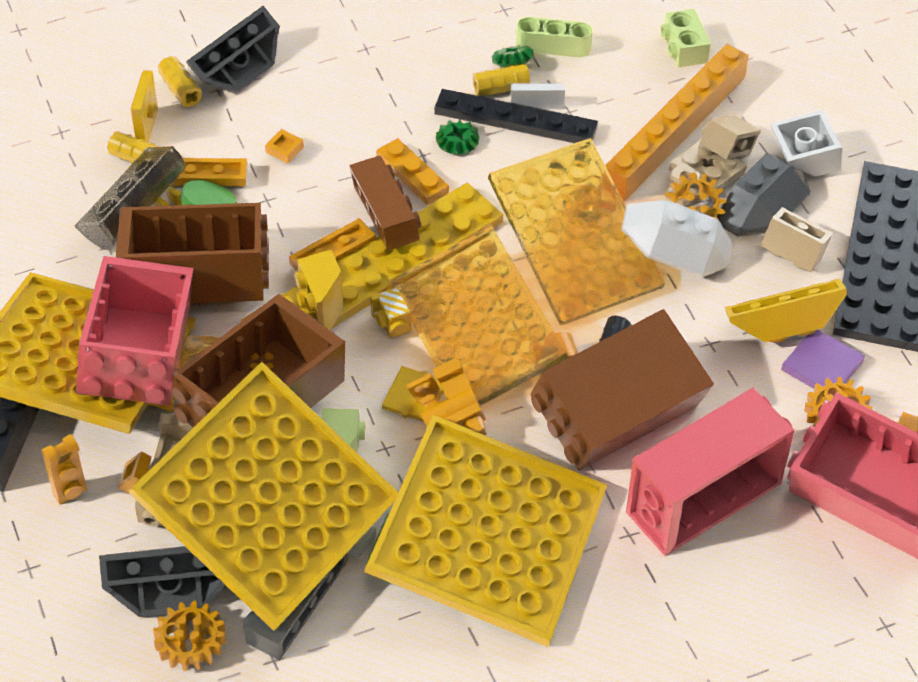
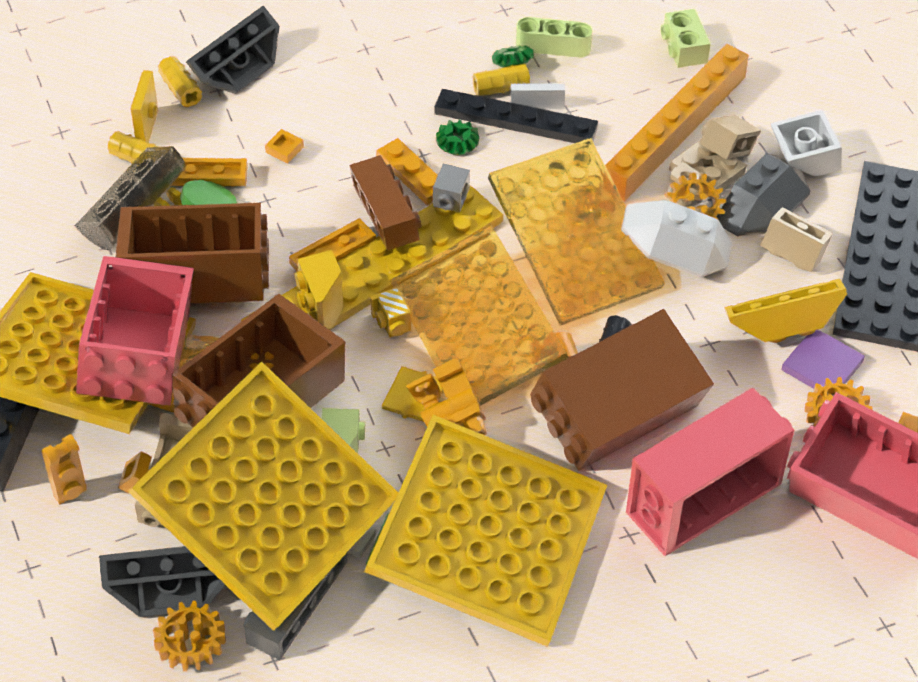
(451, 187): none -> light grey brick

